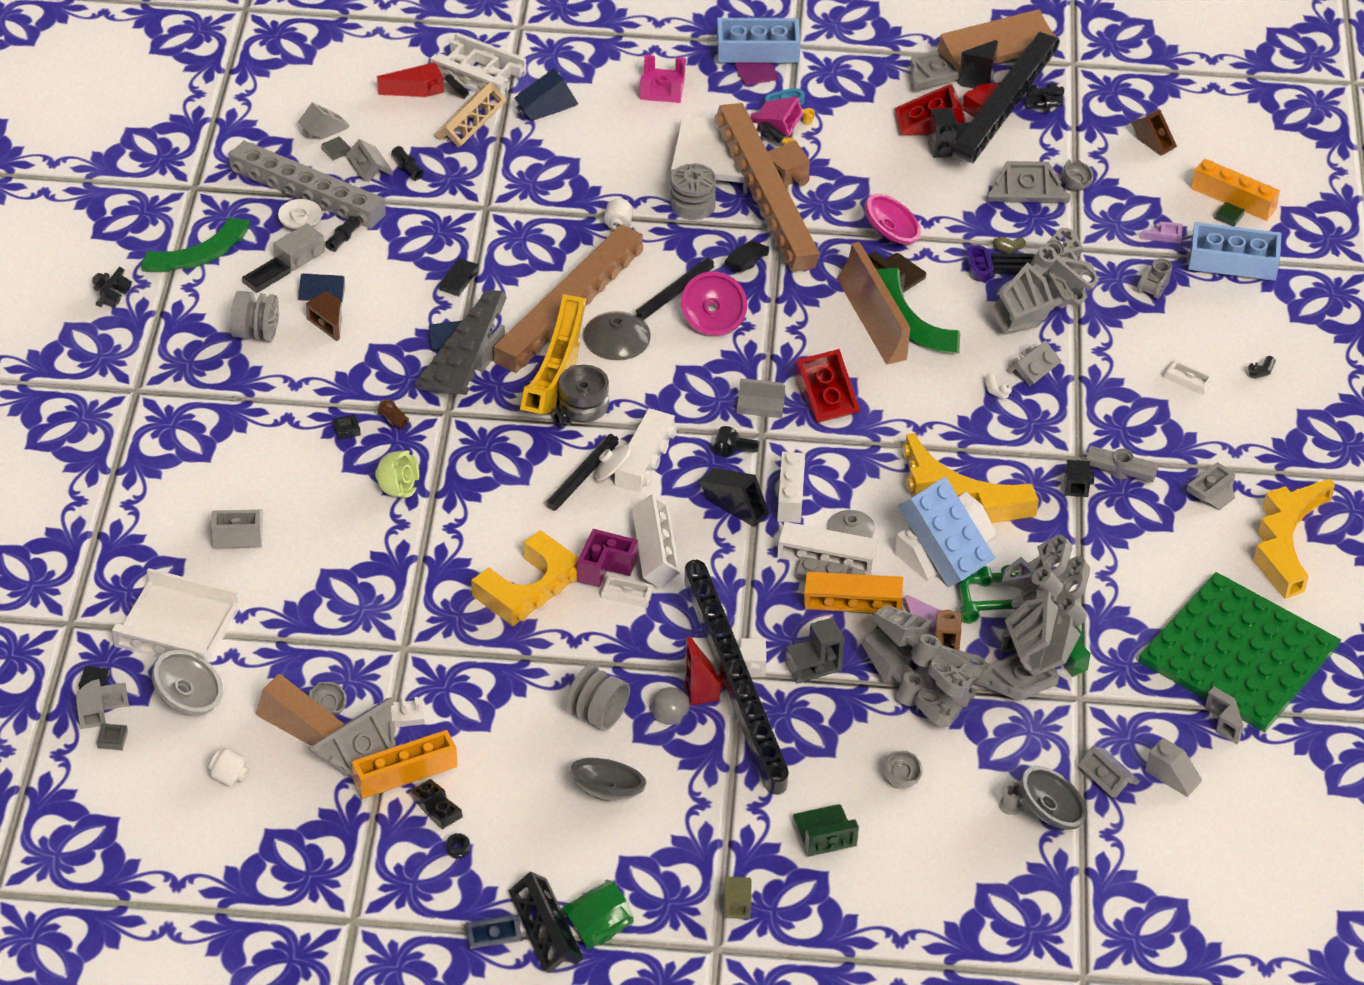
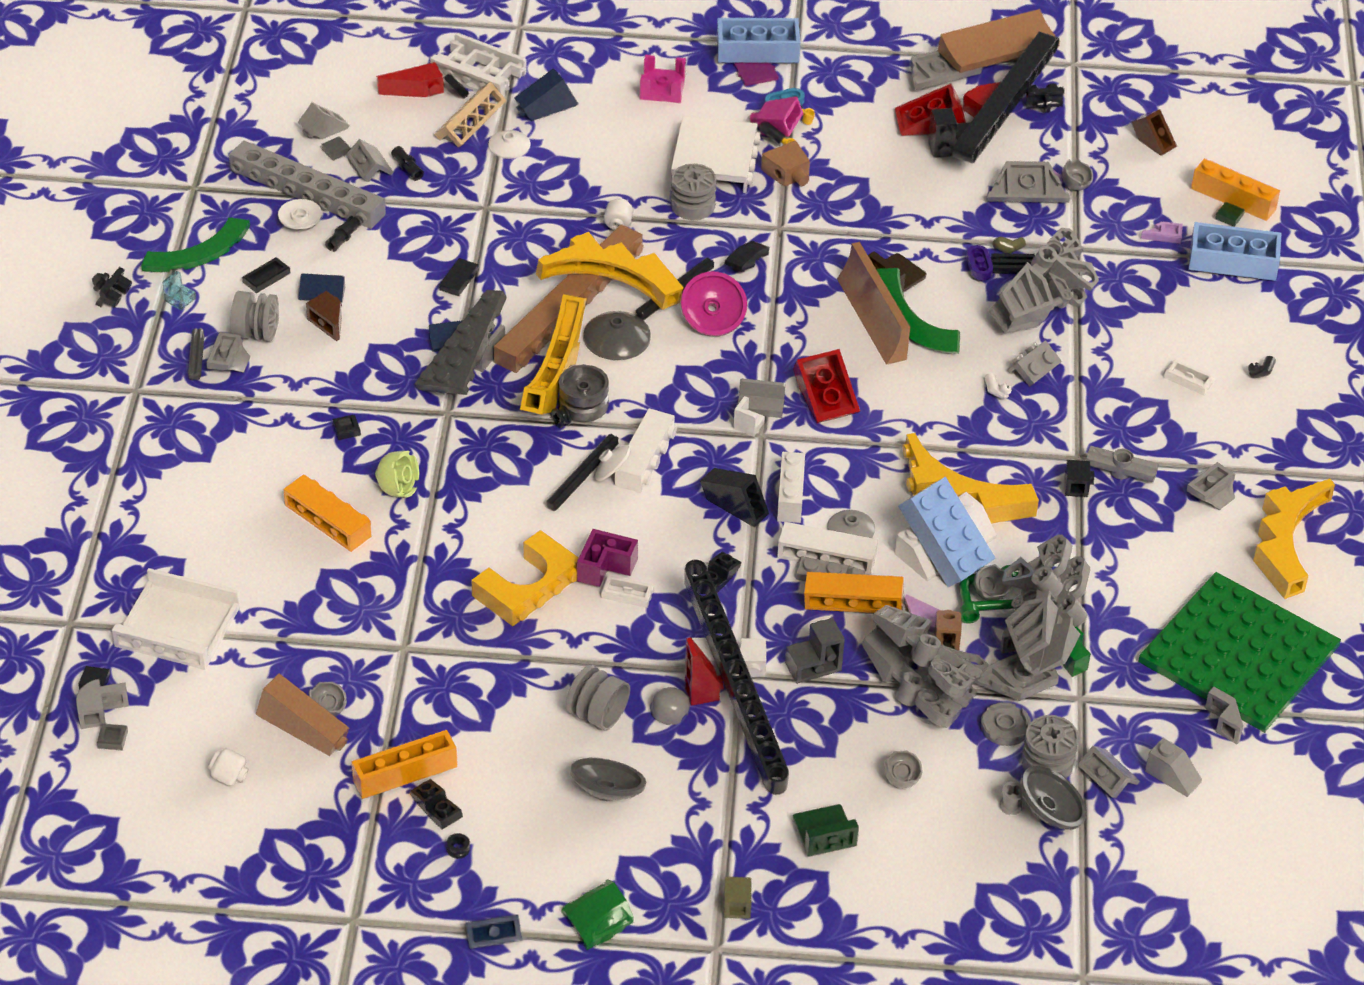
(176, 293): none -> clear light blue panel
(187, 682): light grey dish -> none
(196, 354): none -> dark grey axle
(228, 353): none -> light grey slope
(237, 528): light grey slope -> none
(299, 246): light grey brick -> none
(327, 512): none -> light orange brick
(358, 738): light grey wing -> none
(392, 413): reddish brown arm -> none
(407, 712): white plate -> none
(509, 144): none -> white dish
(548, 915): black fence -> none
(616, 262): none -> yellow arch
(655, 541): white brick -> none
(722, 569): none -> black slope
(728, 441): black axle -> none
(746, 420): none -> white panel
(767, 187): medium nougat brick -> none
(892, 219): dark pink dish -> none
(978, 65): black slope -> none
(989, 583): none -> light grey hair
(1005, 724): none -> light grey tile
(1051, 744): none -> light grey wheel
(1156, 278): light grey piece -> none

